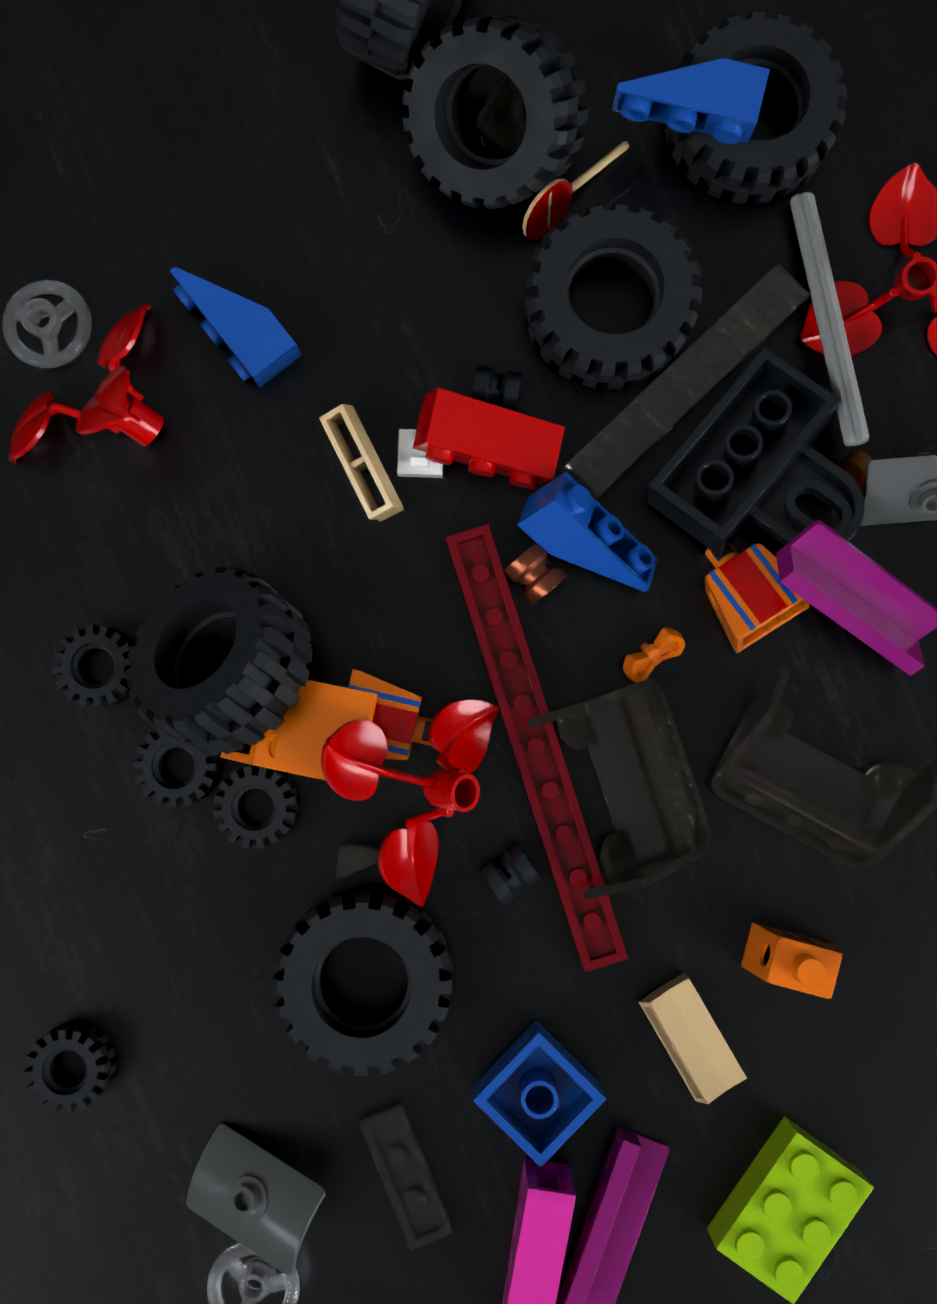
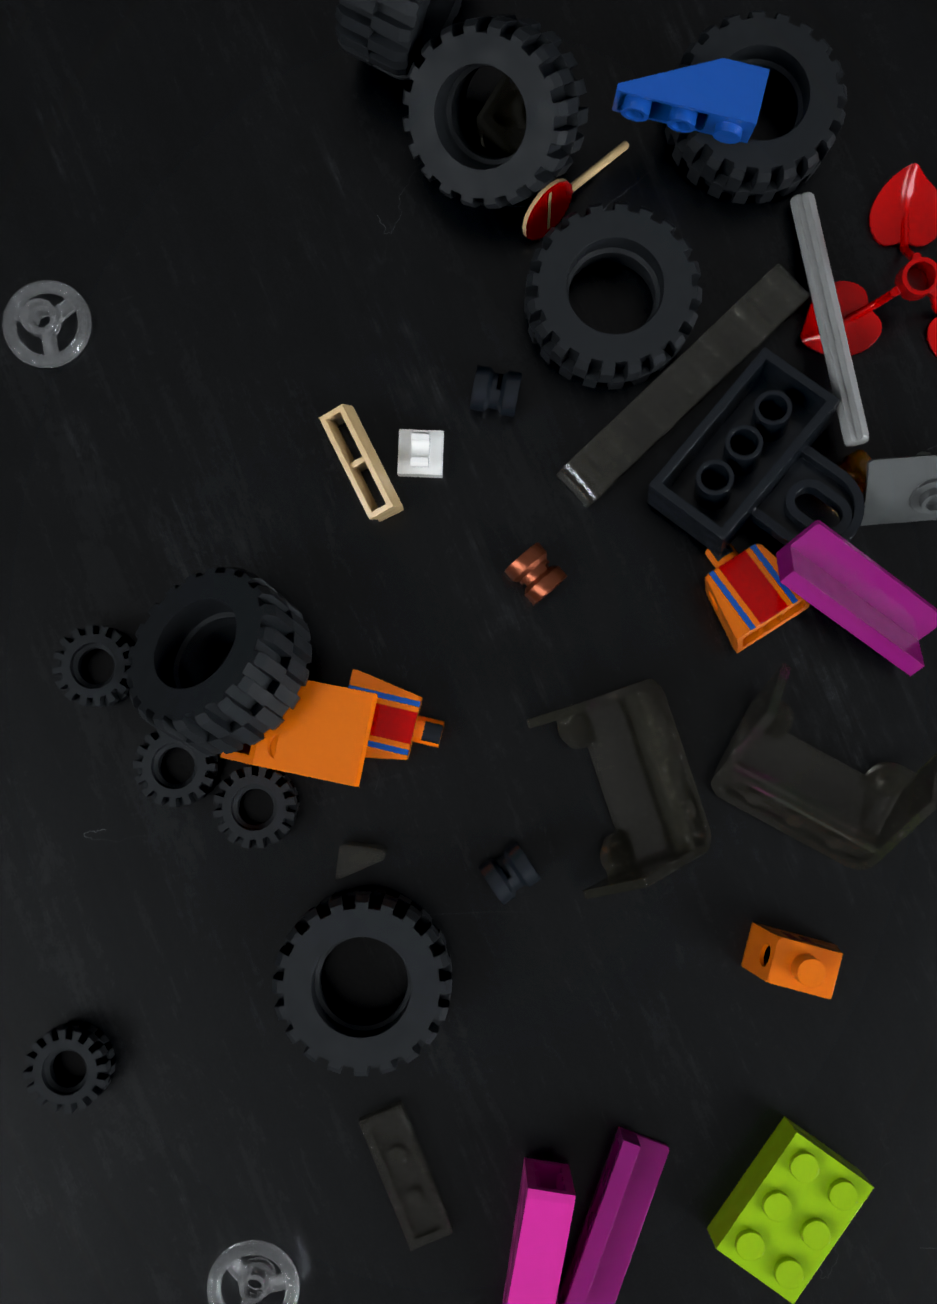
(109, 404): red plant -> none
(247, 328): blue slope -> none
(254, 1197): dark grey shield -> none
(352, 767): red plant -> none
(488, 438): red brick -> none
(535, 748): dark red plate -> none
(538, 1093): blue brick -> none
(581, 531): blue slope -> none
(666, 646): orange piece -> none
(692, 1039): tan piece -> none

